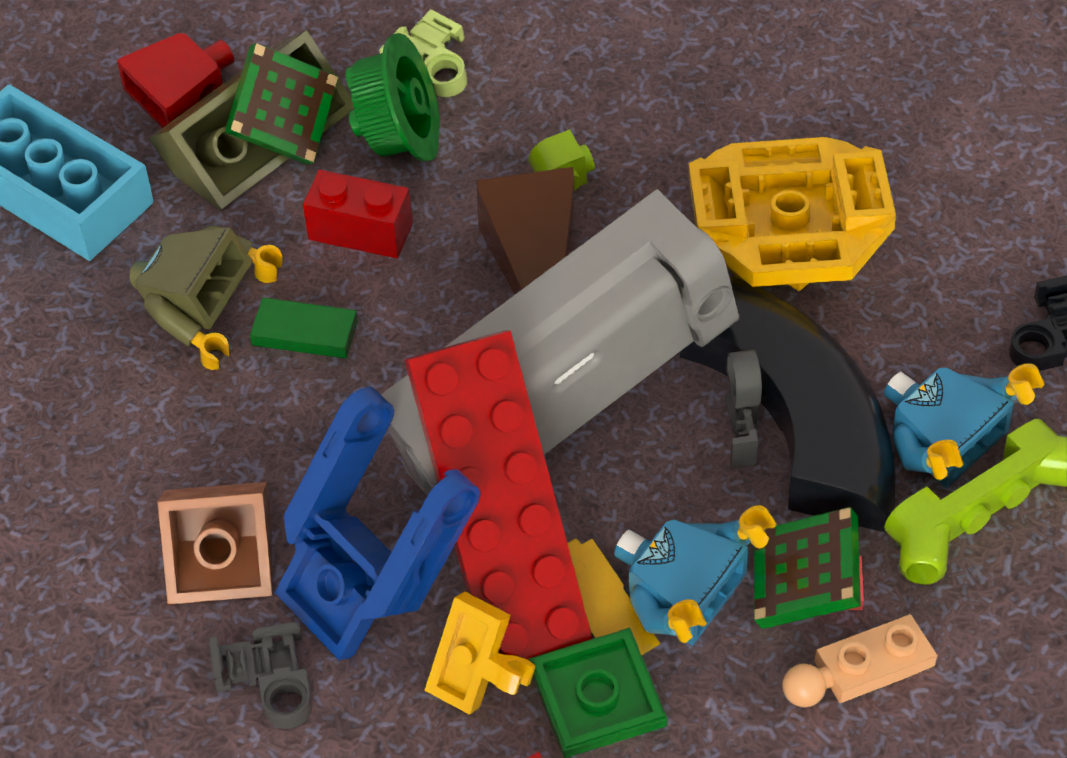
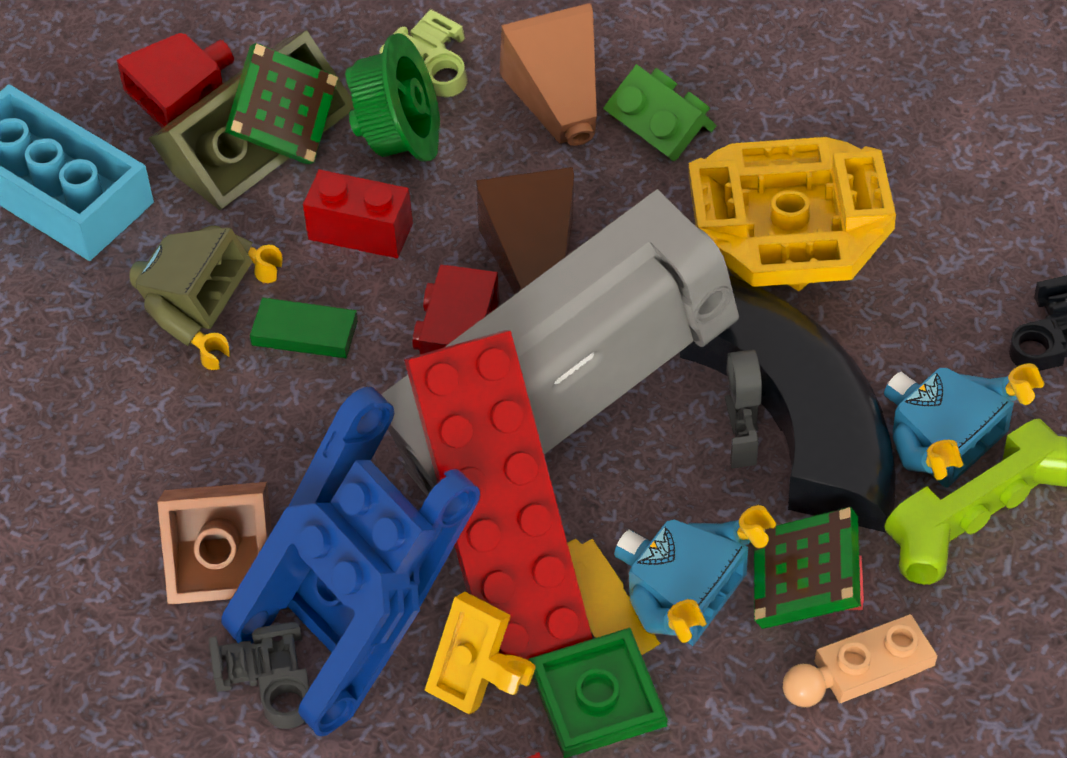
(364, 555): none -> blue plate
(454, 305): none -> red brick
(553, 70): none -> nougat slope
(562, 152): lime plate -> none
(657, 112): none -> bright green bracket

